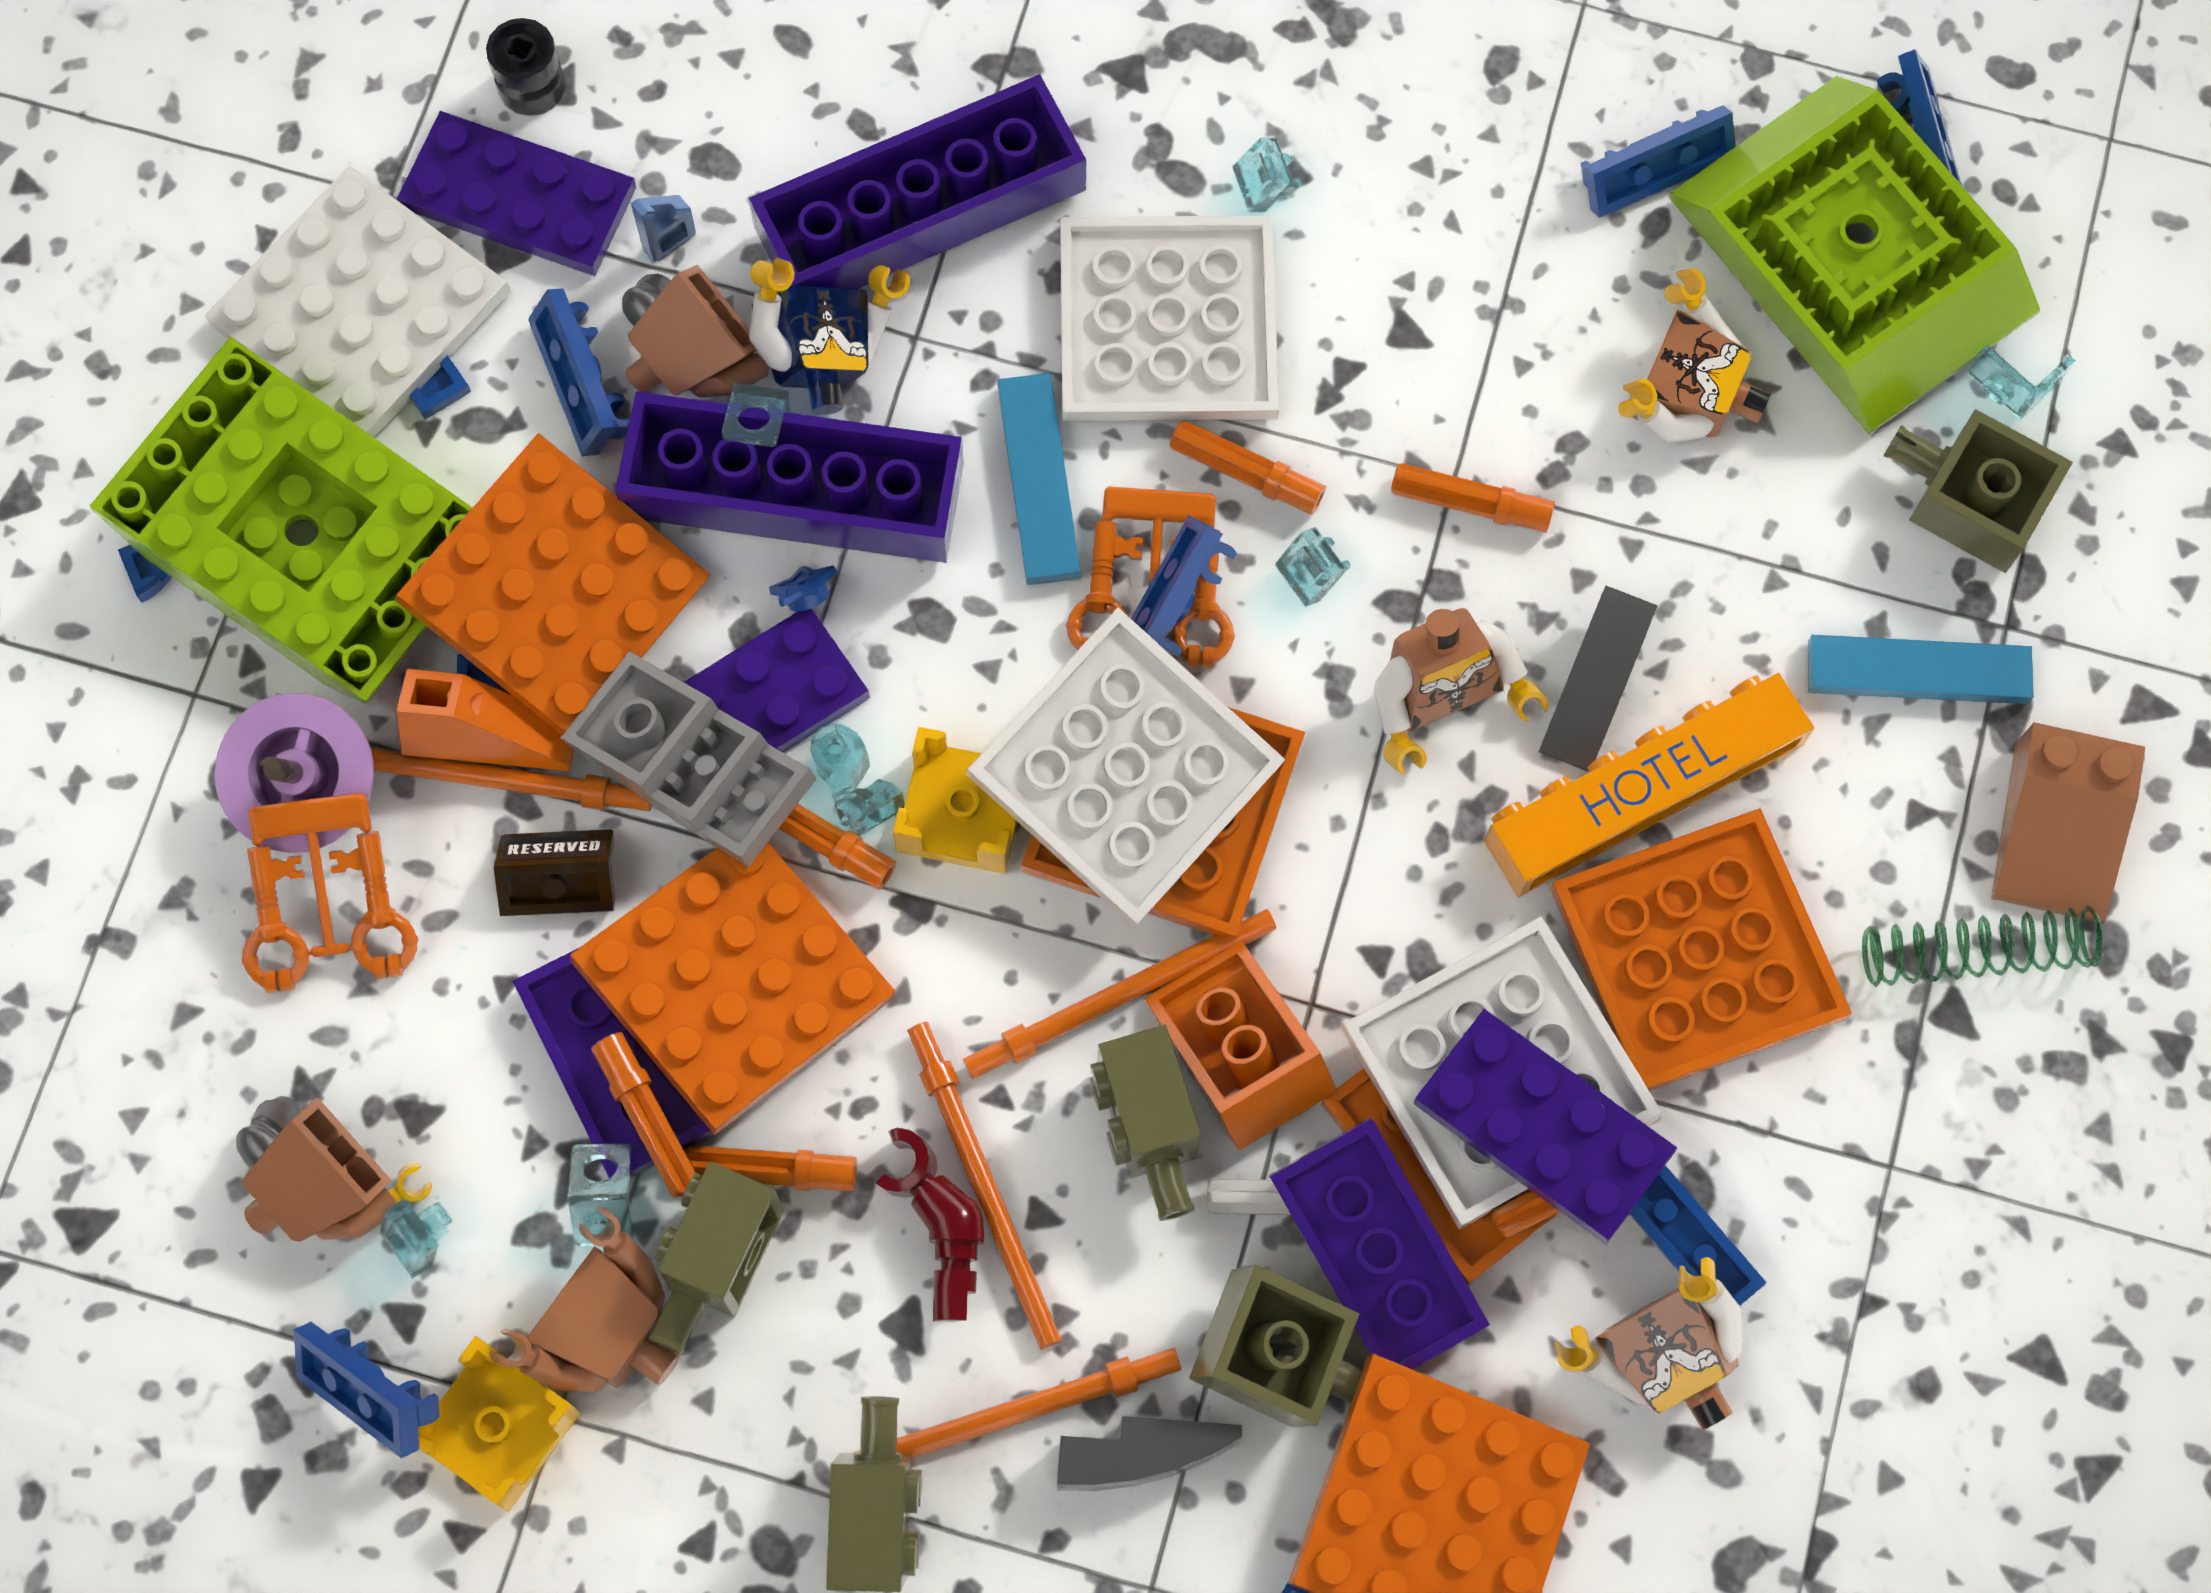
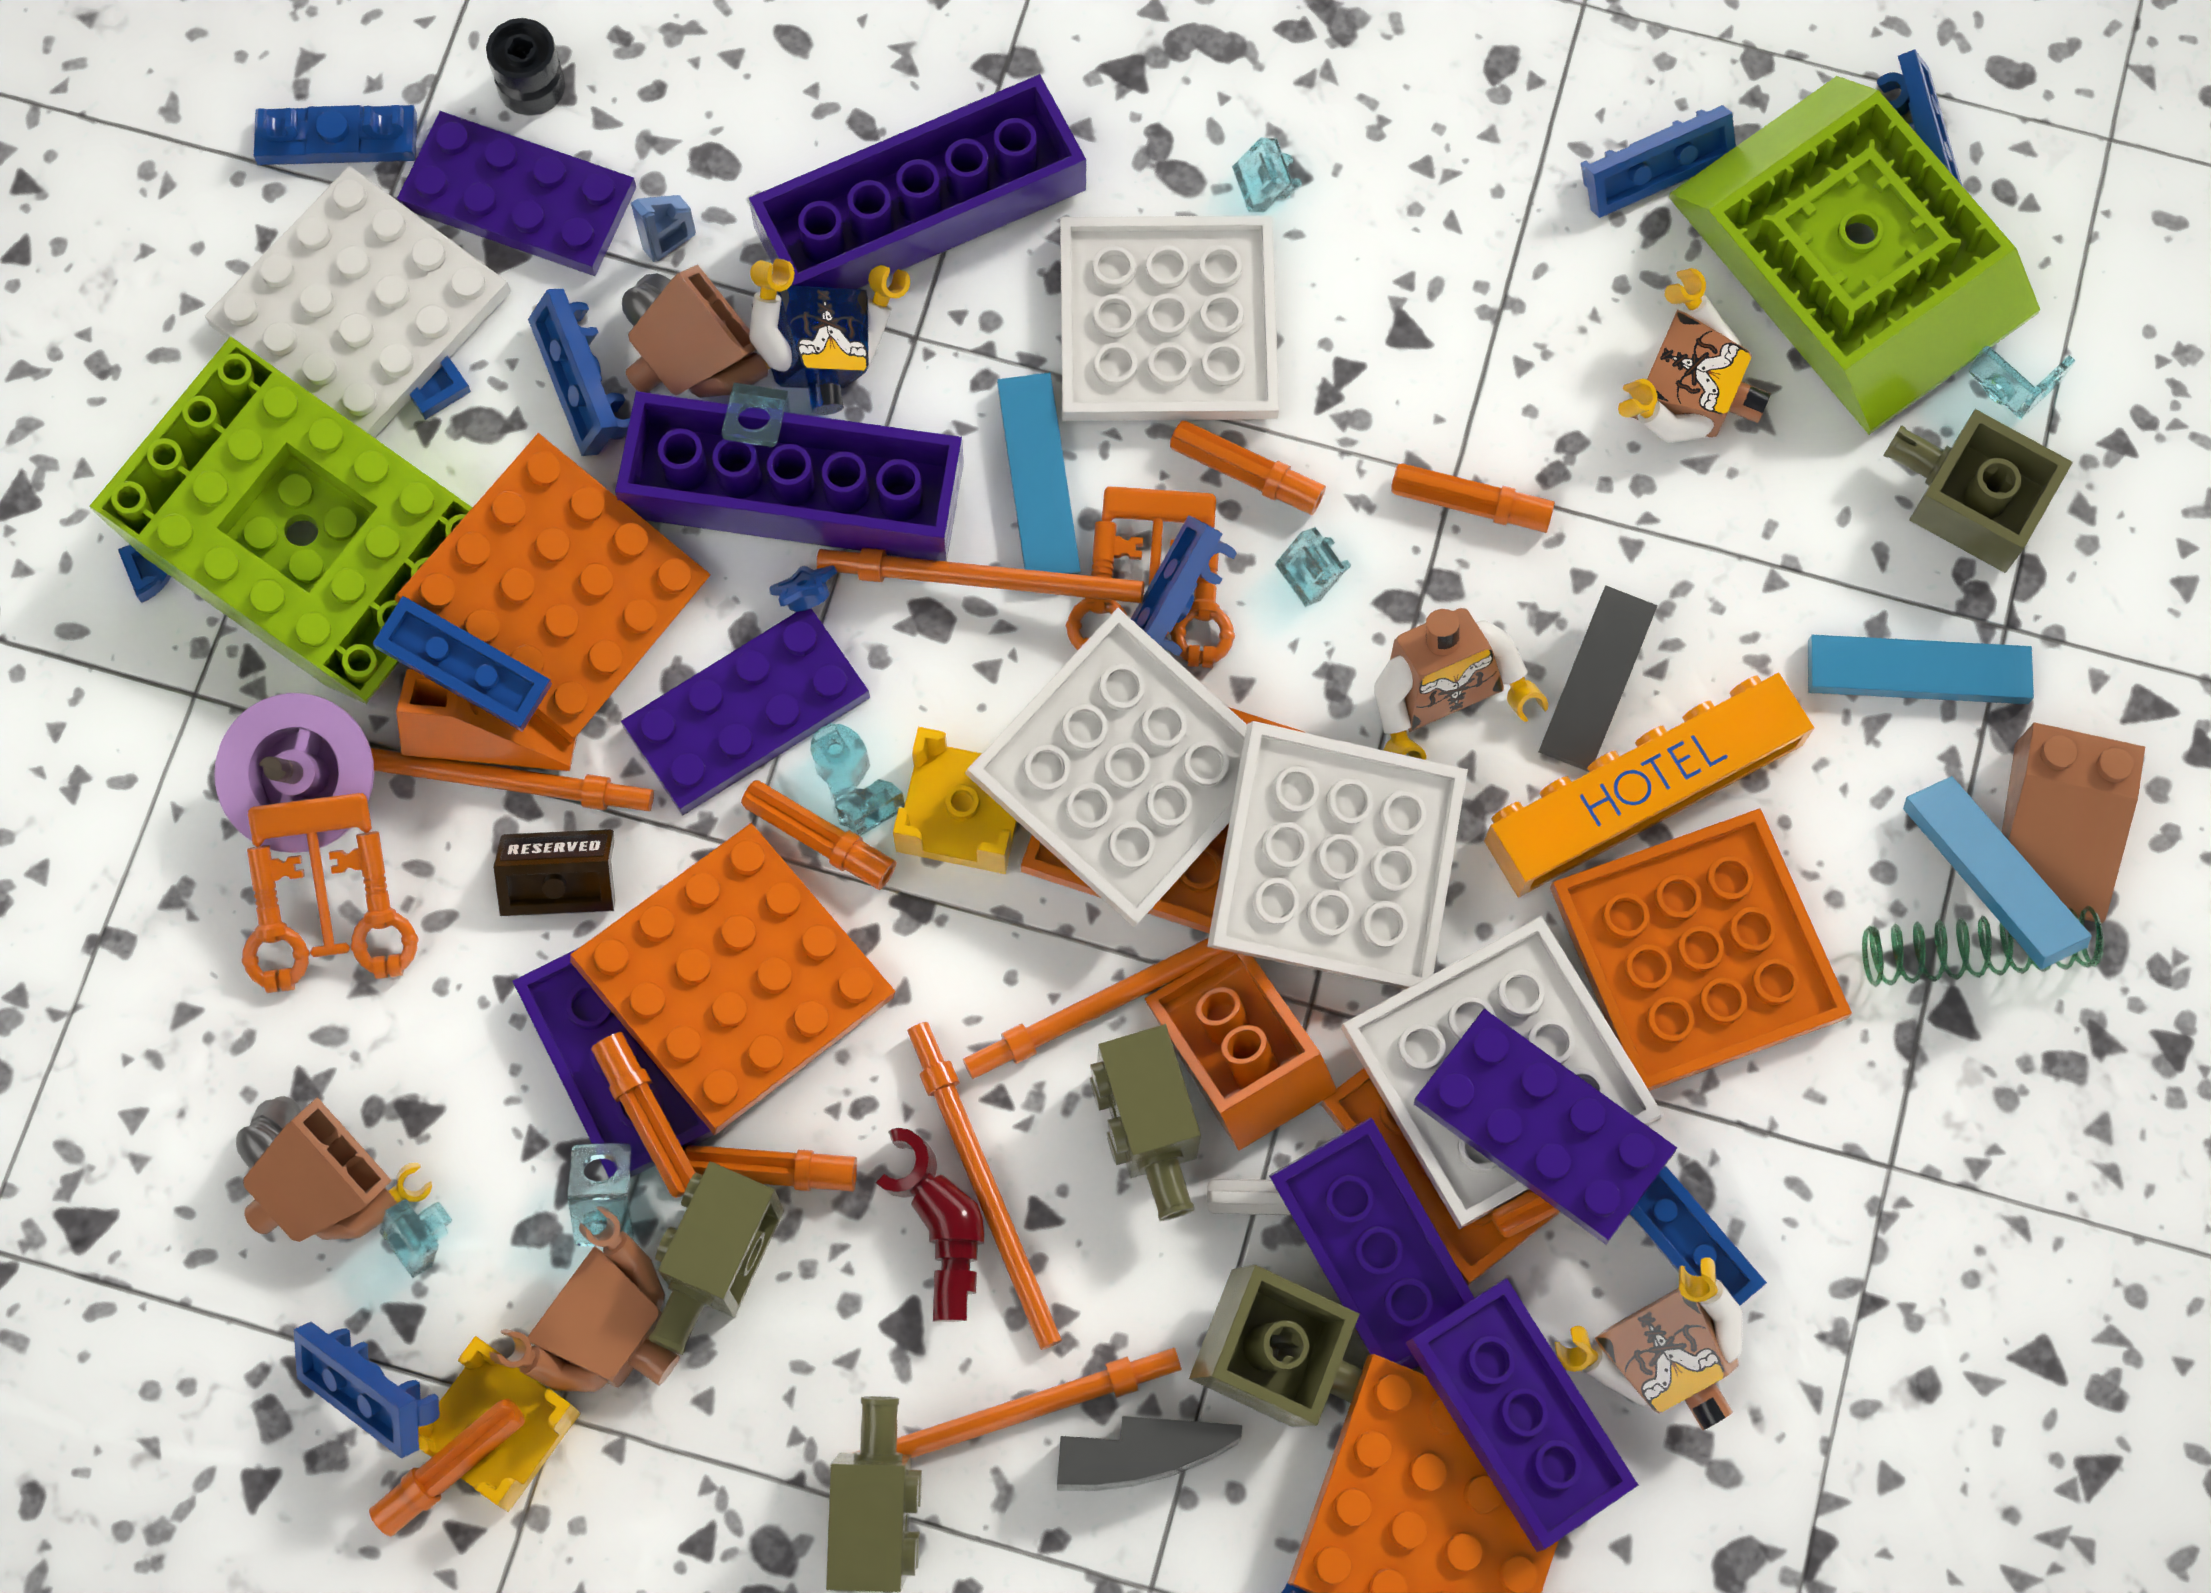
(335, 134): none -> blue plate
(424, 1485): none -> orange axle
(462, 663): none -> blue plate
(689, 758): light grey slope -> none
(875, 565): none -> orange bar
(1337, 857): none -> white plate
(1522, 1415): none -> dark purple plate
(1997, 872): none -> dark azure tile

